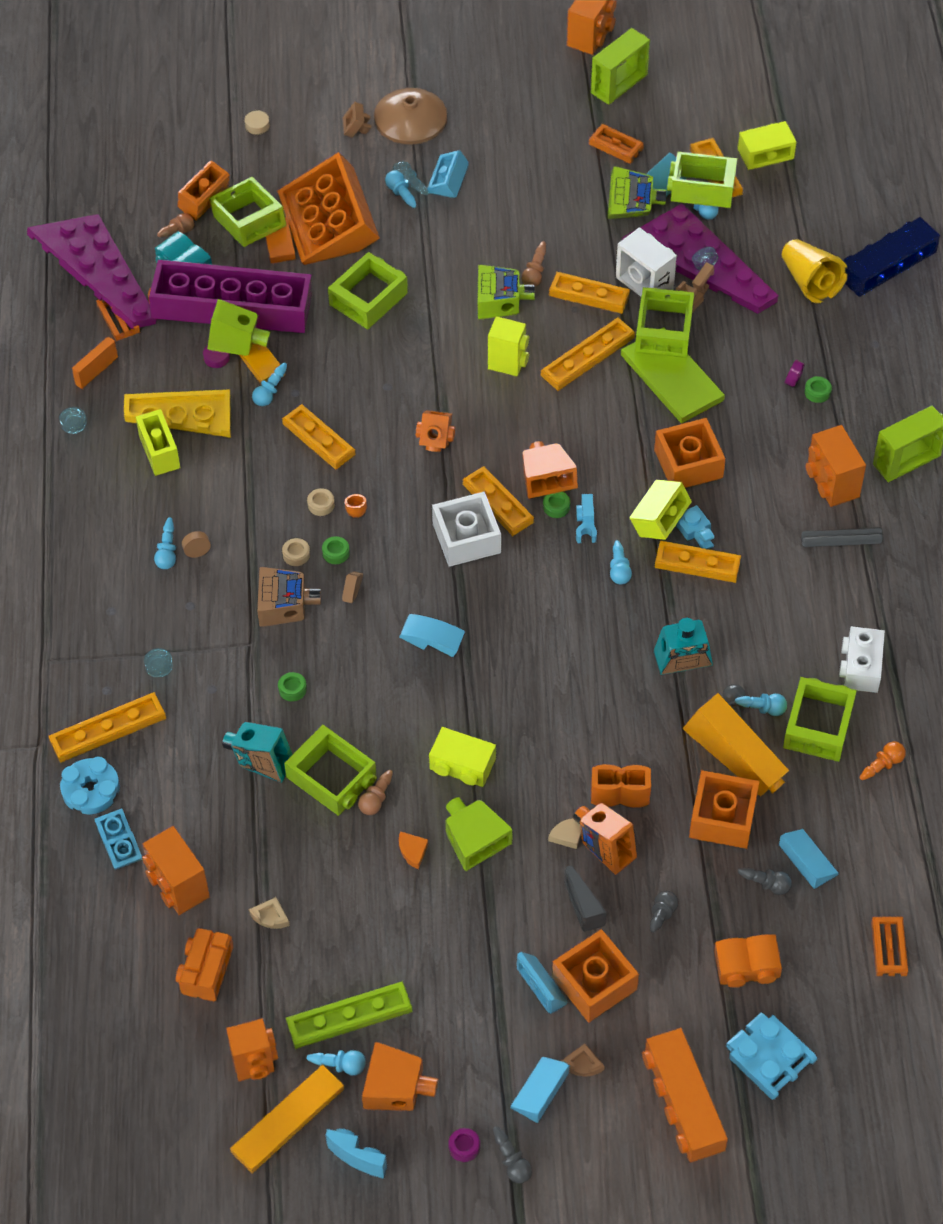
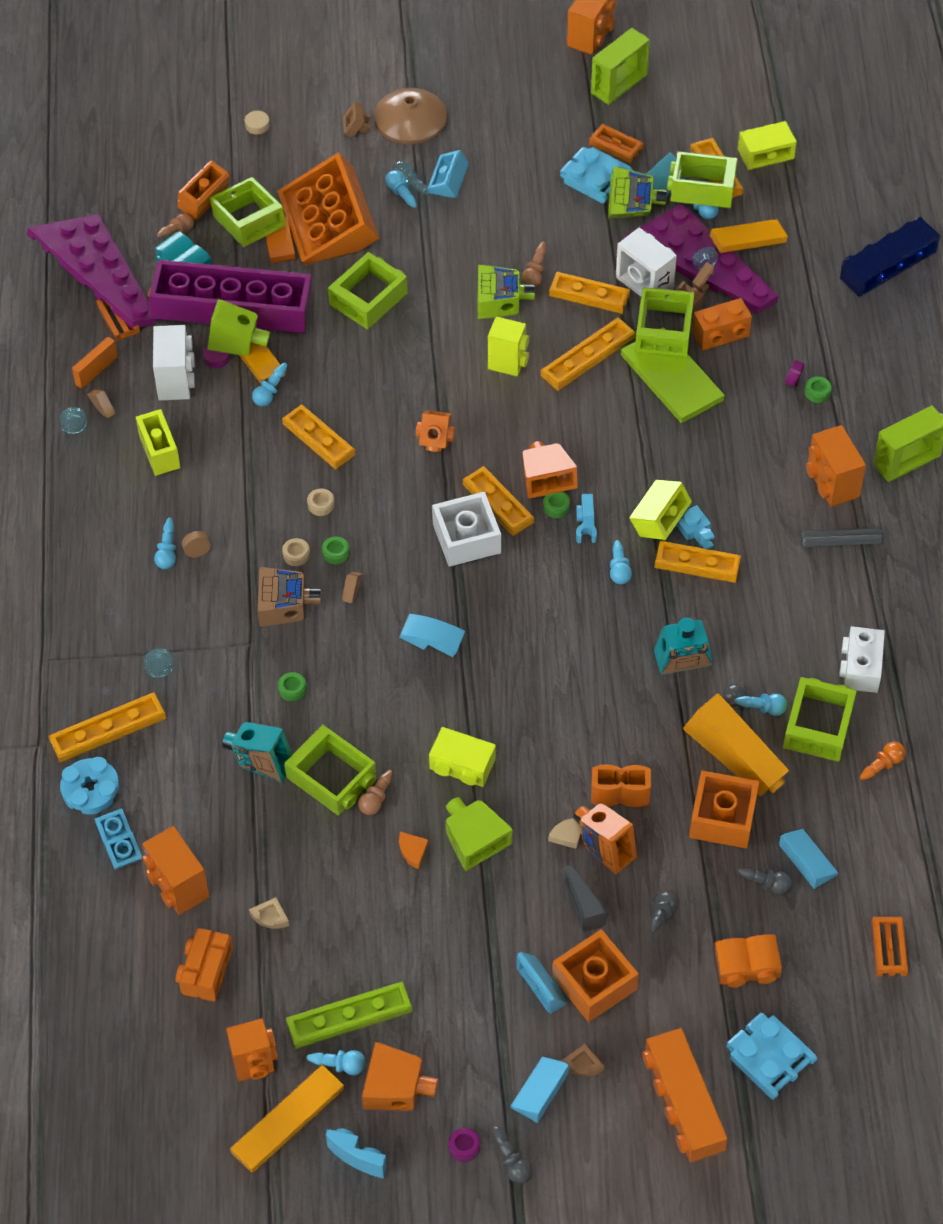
(101, 402): none -> medium nougat tile
(173, 362): none -> white brick
(187, 411): yellow wing -> none
(356, 505): orange hinge -> none
(591, 172): none -> medium azure plate
(690, 453): orange brick -> none
(721, 324): none -> orange brick
(748, 236): none -> light orange tile
(814, 270): yellow cone -> none

